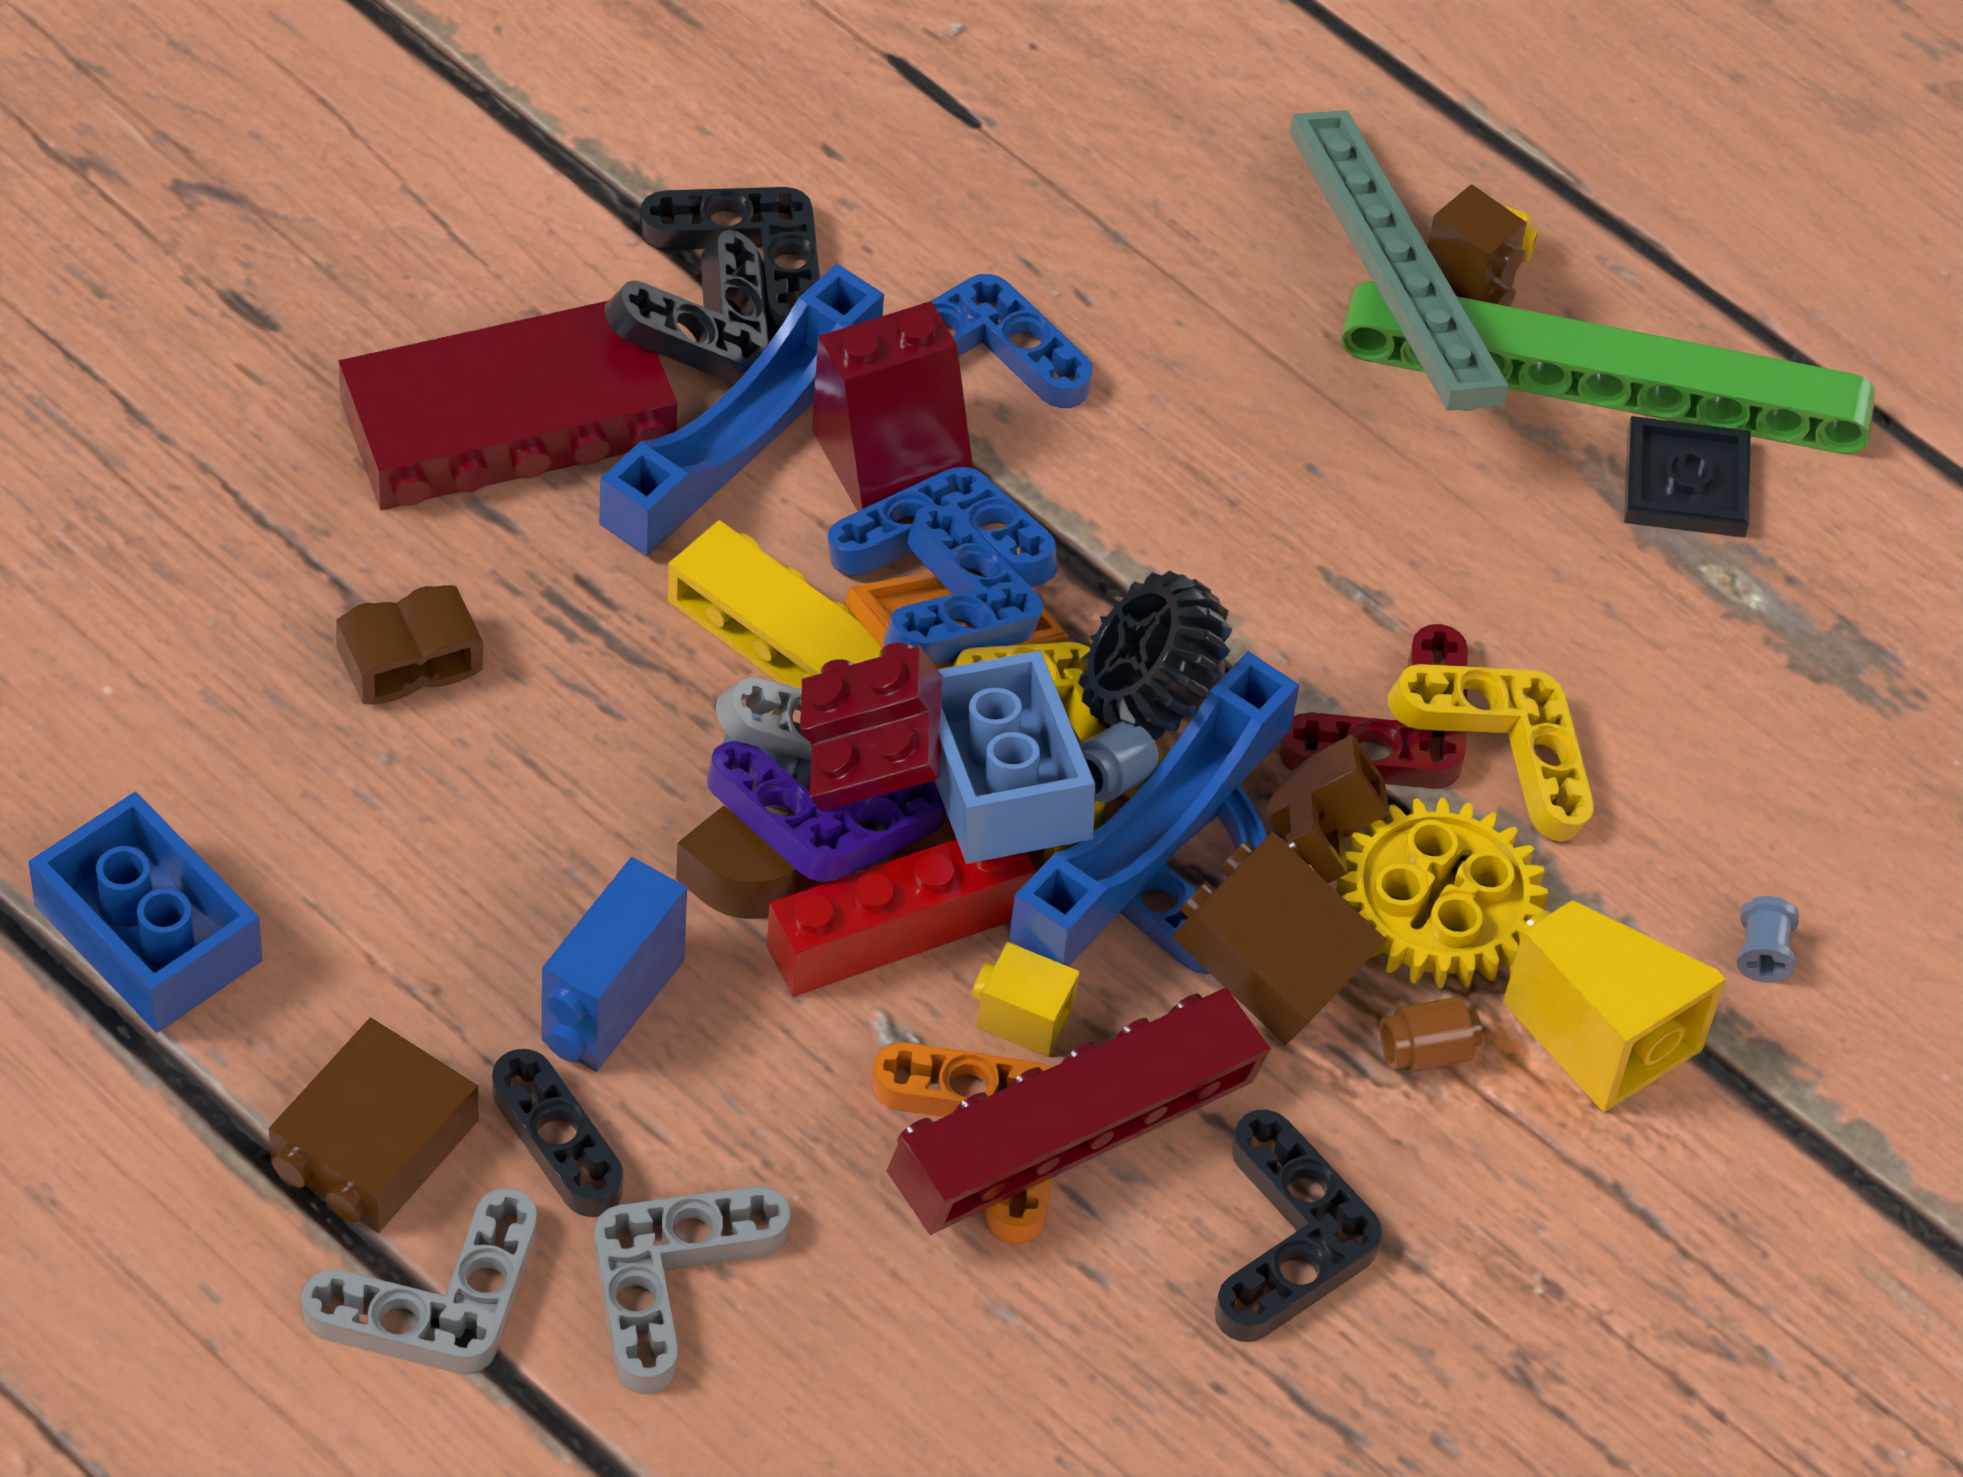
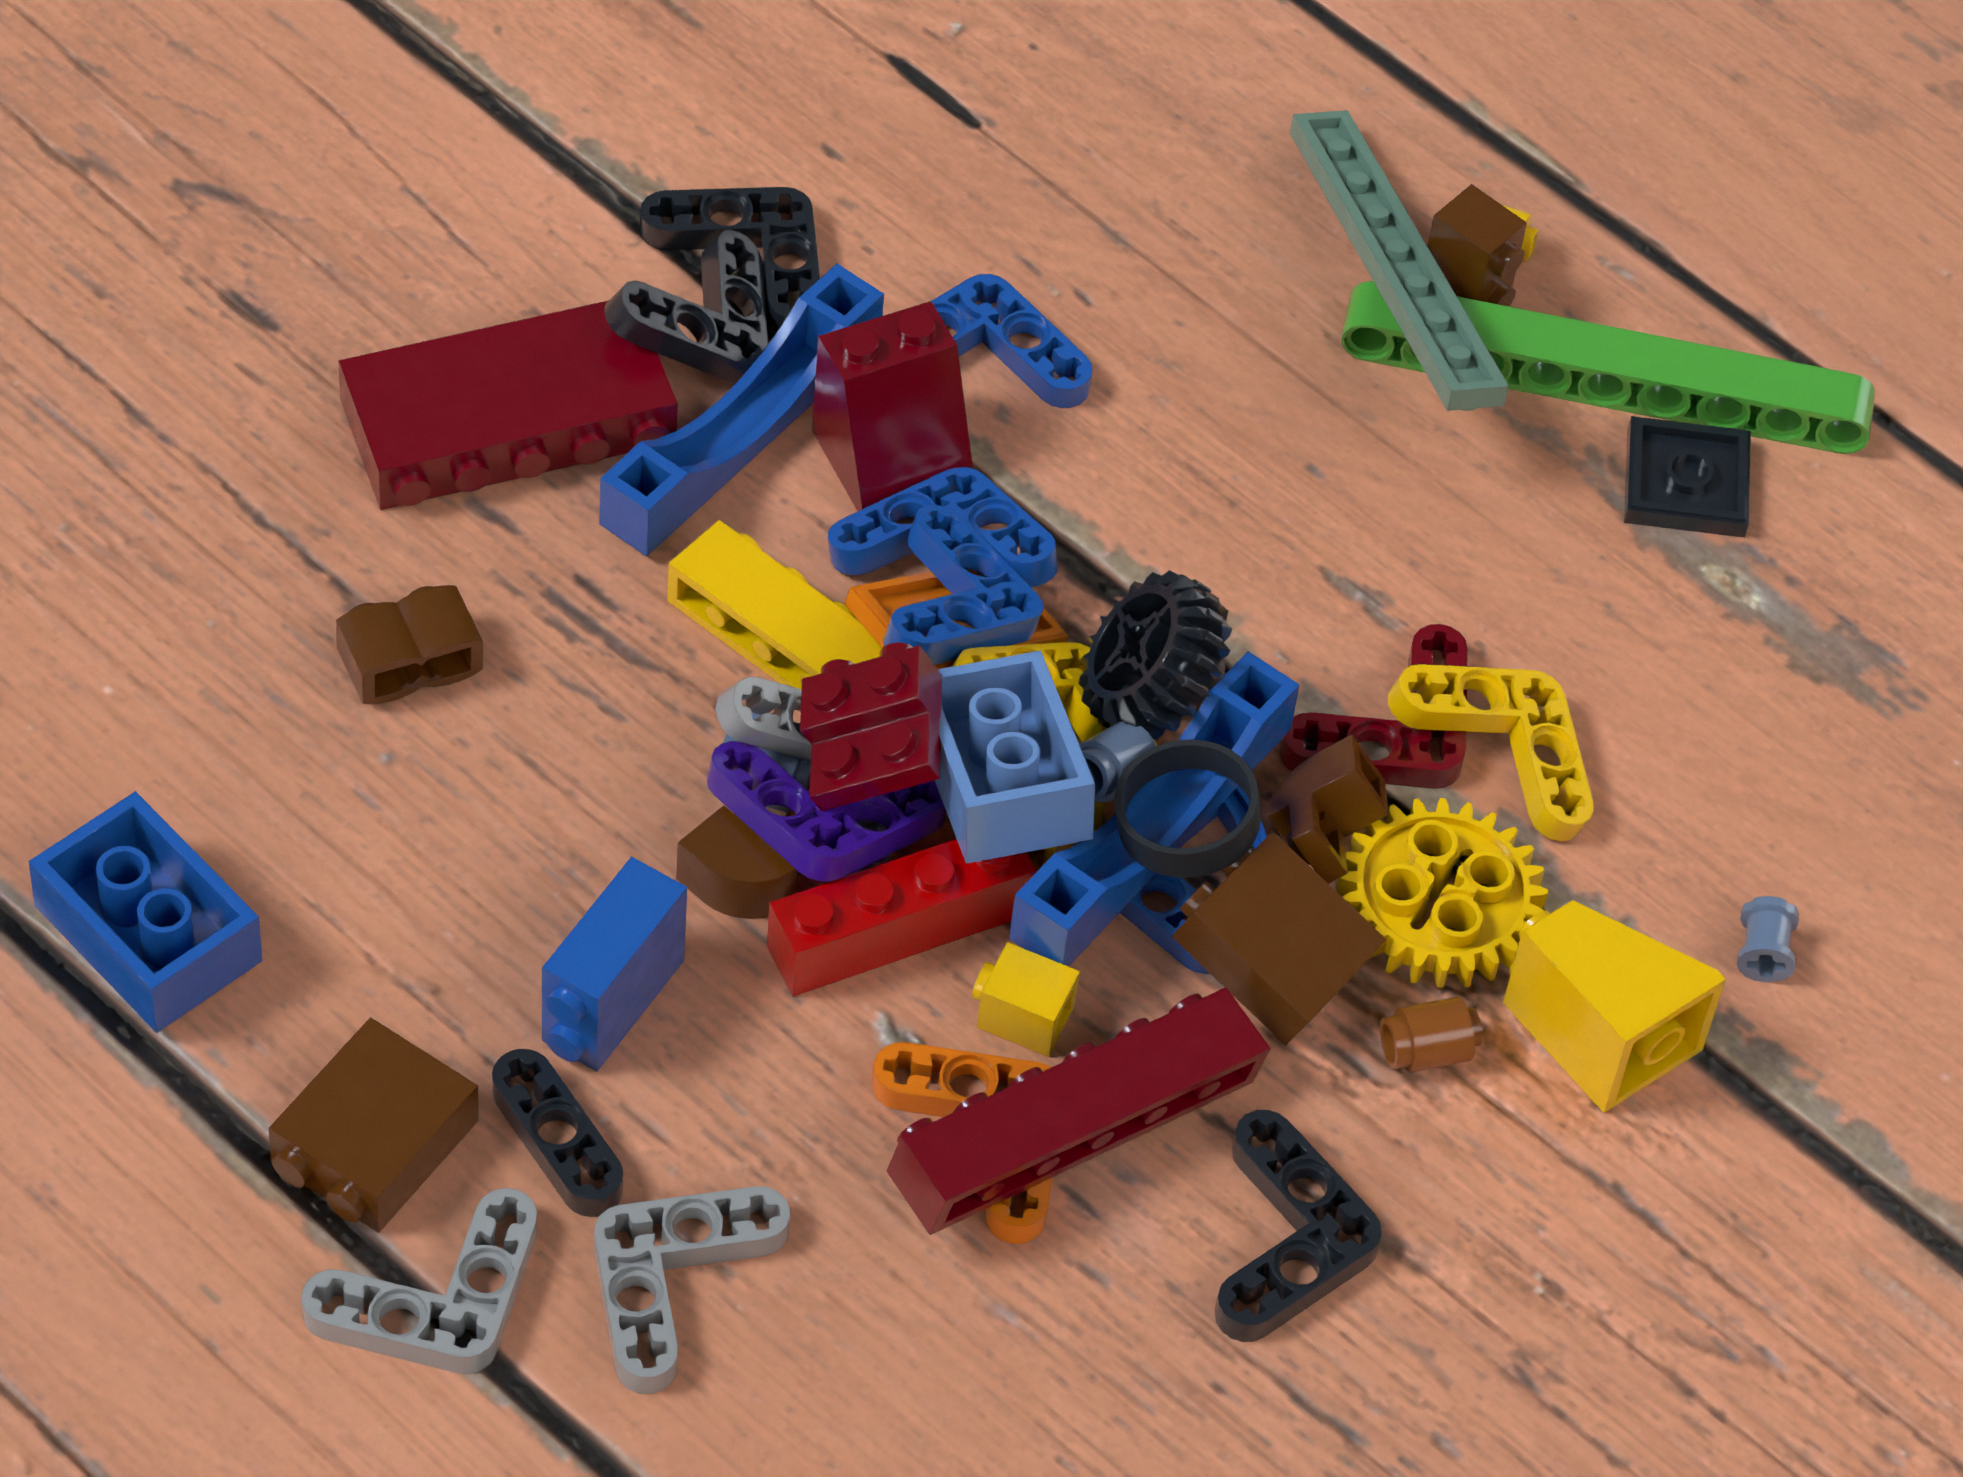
(1180, 756): none -> black tyre

